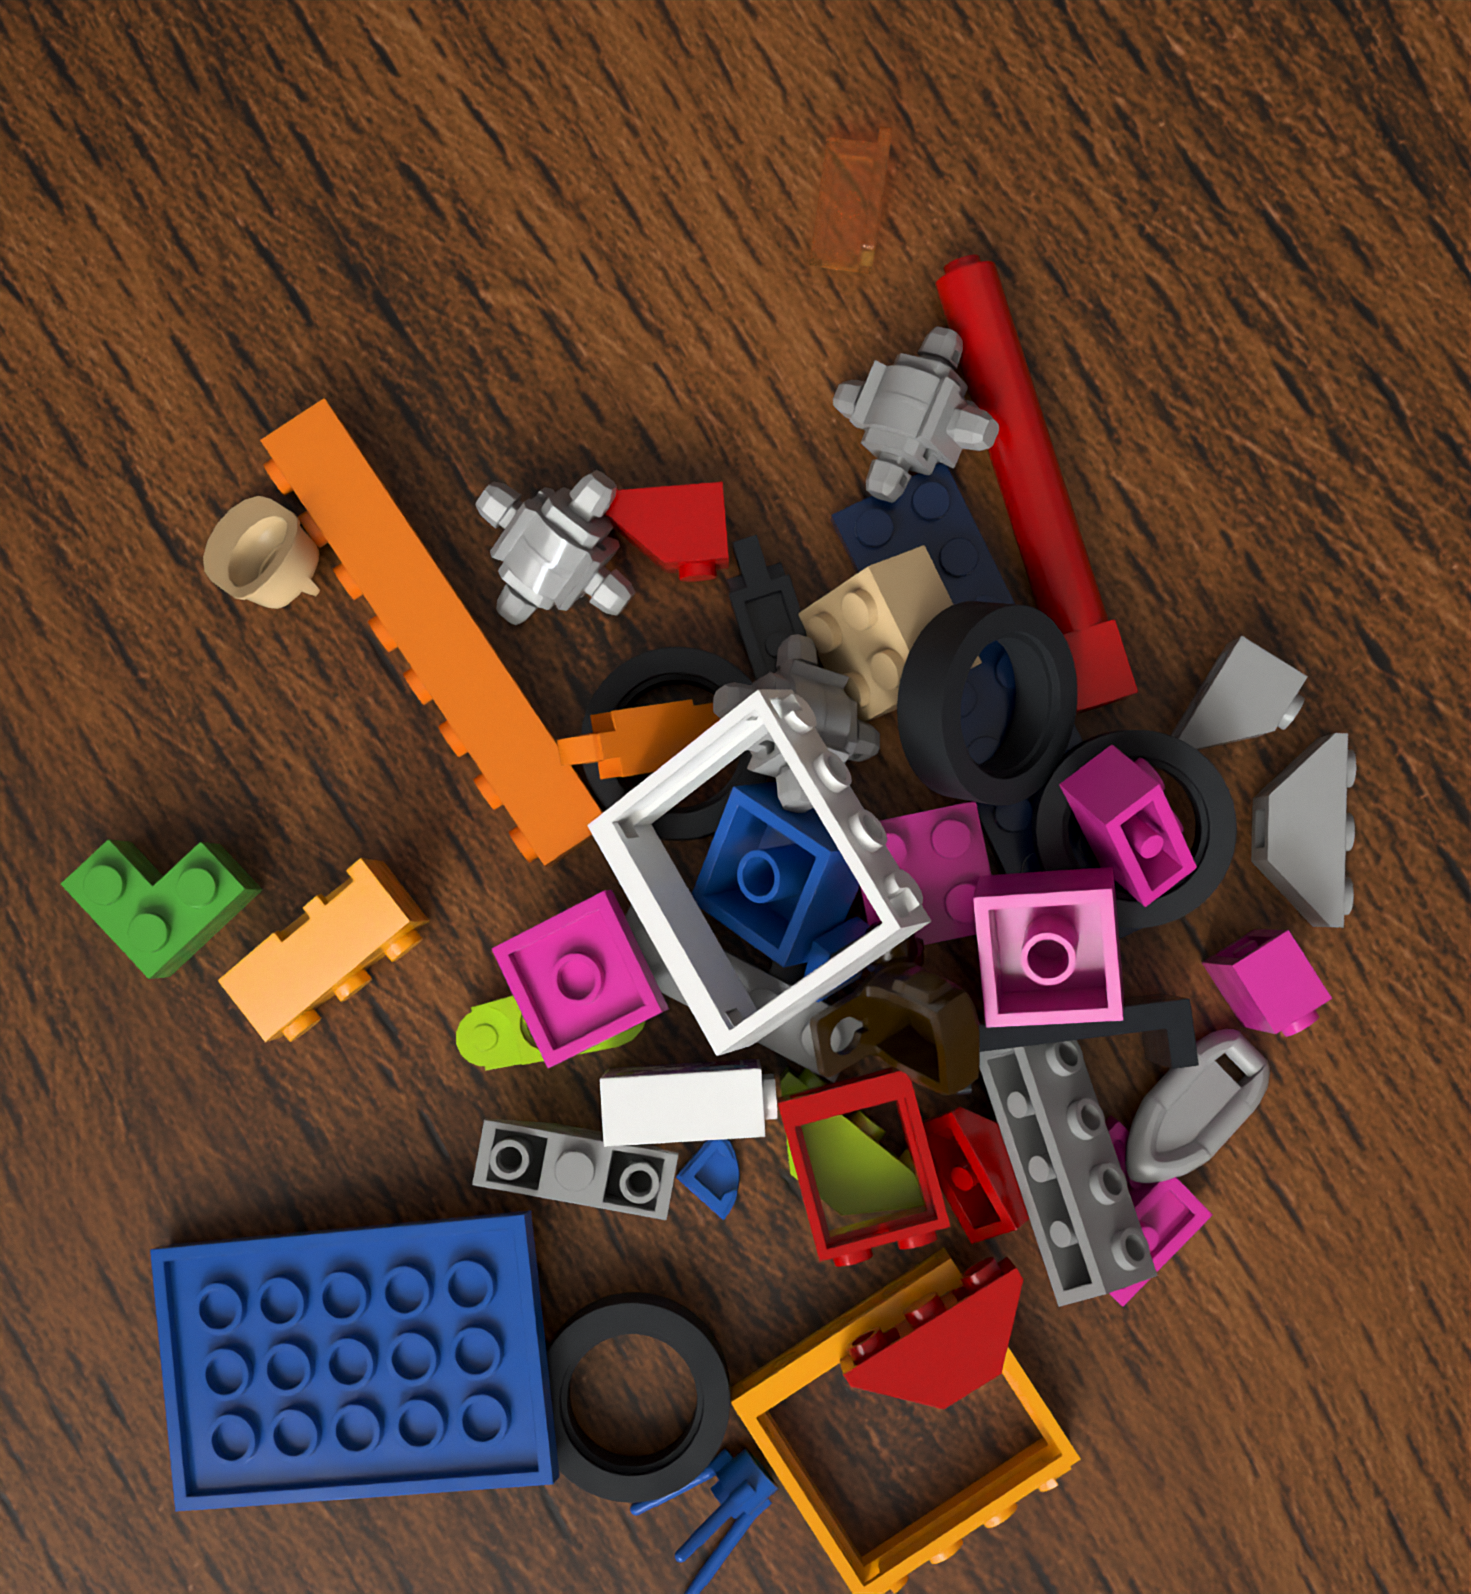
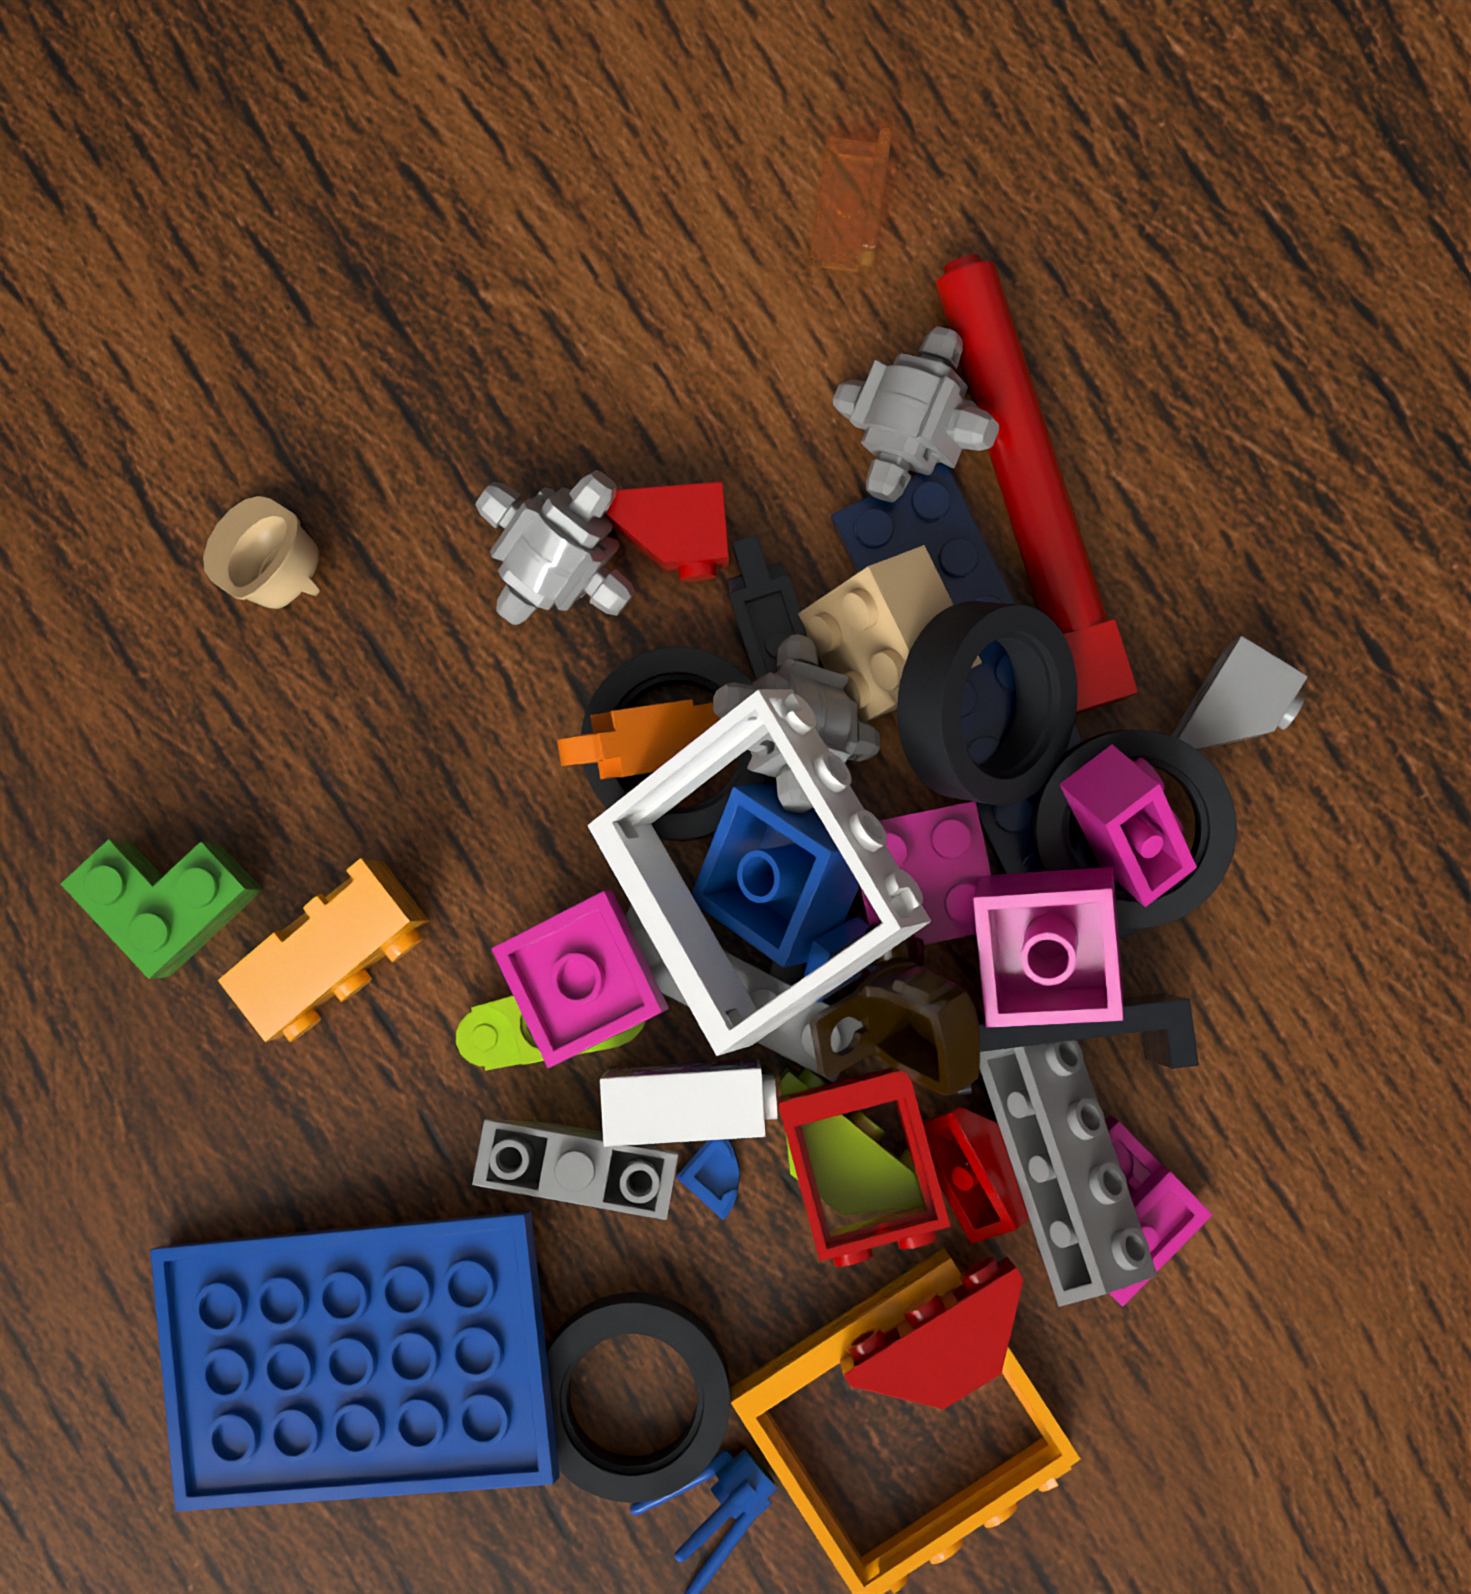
(433, 631): orange brick -> none
(1195, 1109): light grey piece -> none
(1268, 982): dark pink brick -> none
(1305, 831): light grey slope -> none

